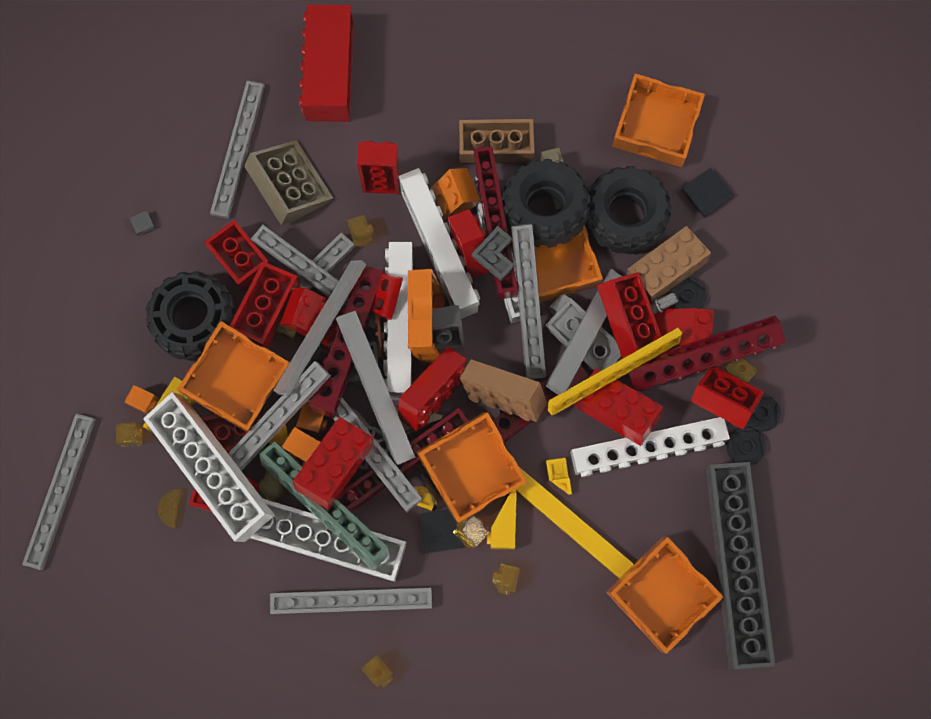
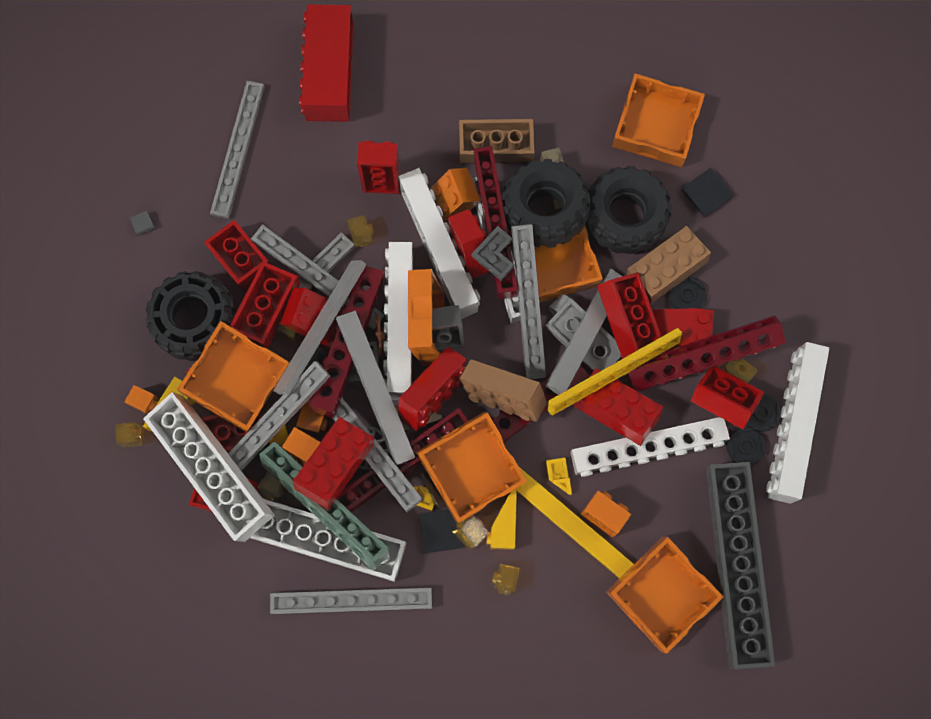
(59, 492): light grey tile -> none
(169, 507): clear yellow tile -> none
(287, 181): dark tan slope -> none
(378, 672): clear yellow brick -> none
(390, 296): red piece -> none
(606, 513): none -> orange brick
(663, 303): light grey axle -> none
(798, 423): none -> white brick

